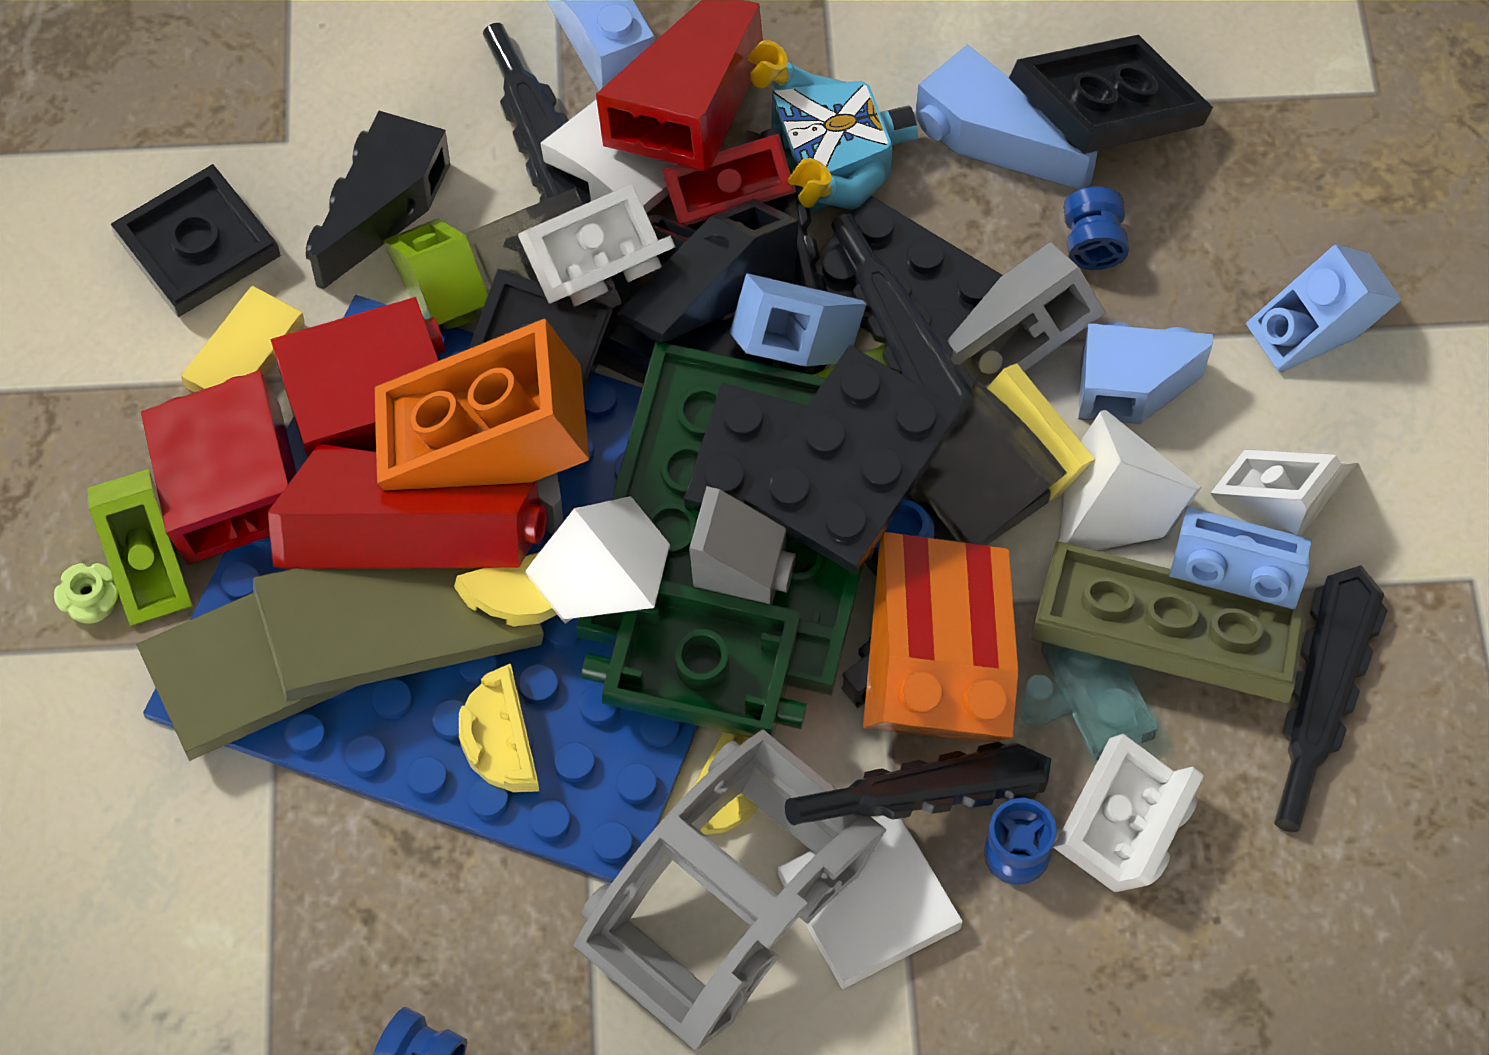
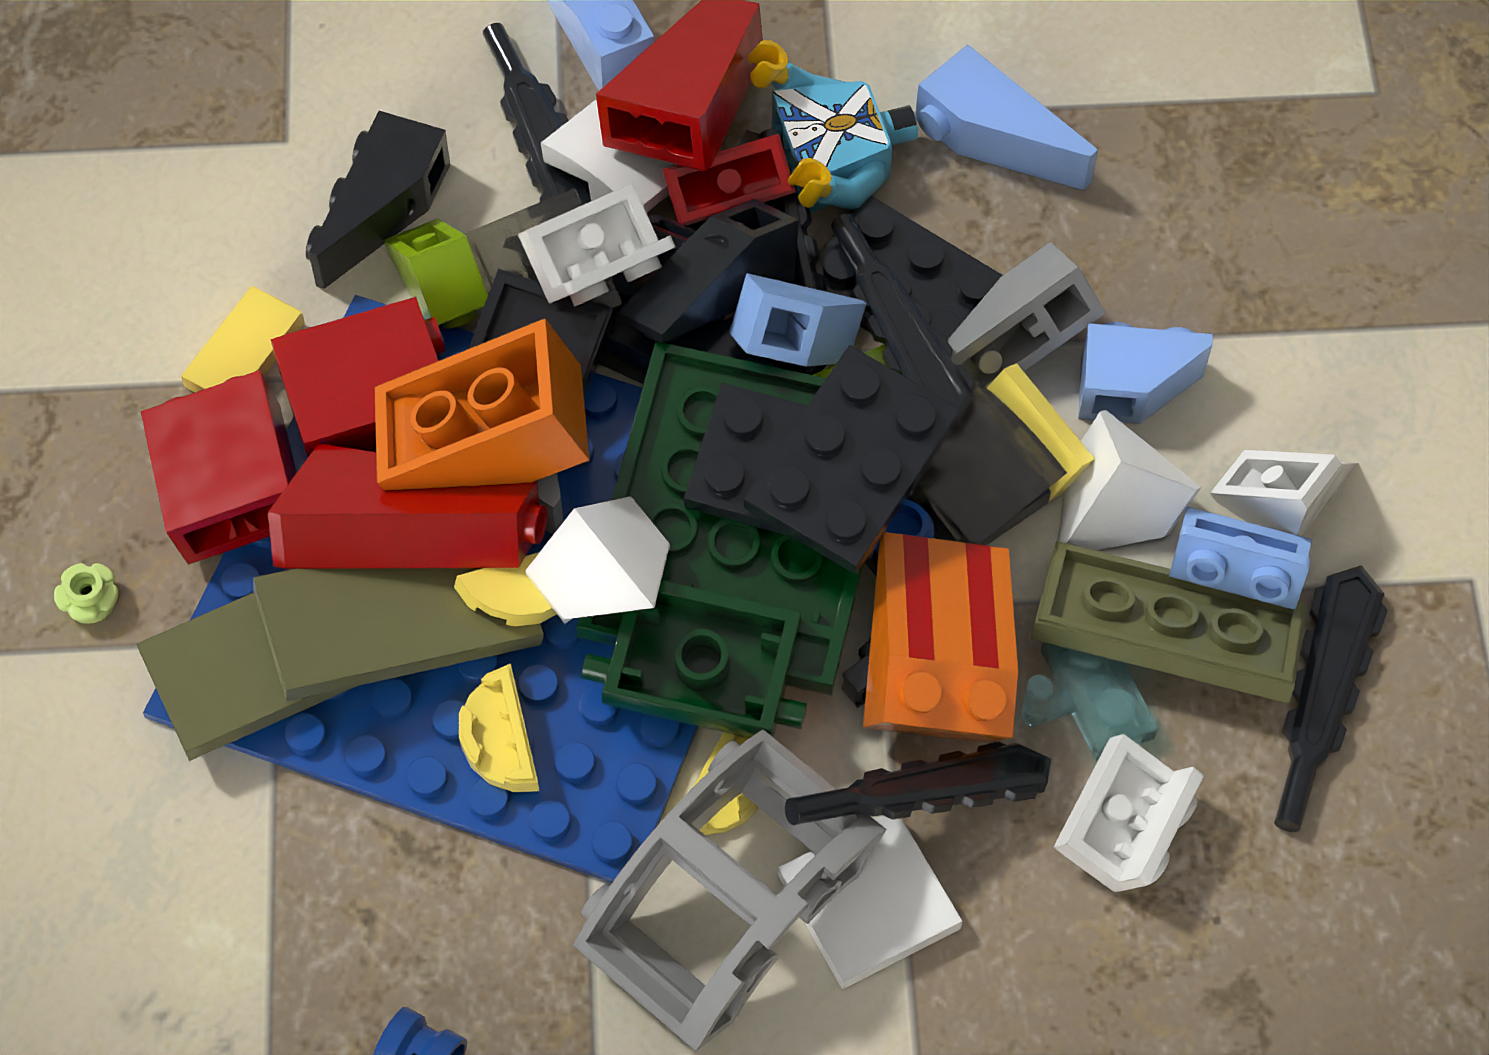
(138, 547): lime slope -> none
(195, 240): black plate -> none
(739, 550): light grey slope -> none
(1020, 826): blue wheel -> none
(1096, 232): blue wheel -> none
(1110, 93): black plate -> none
(1323, 307): light blue slope -> none

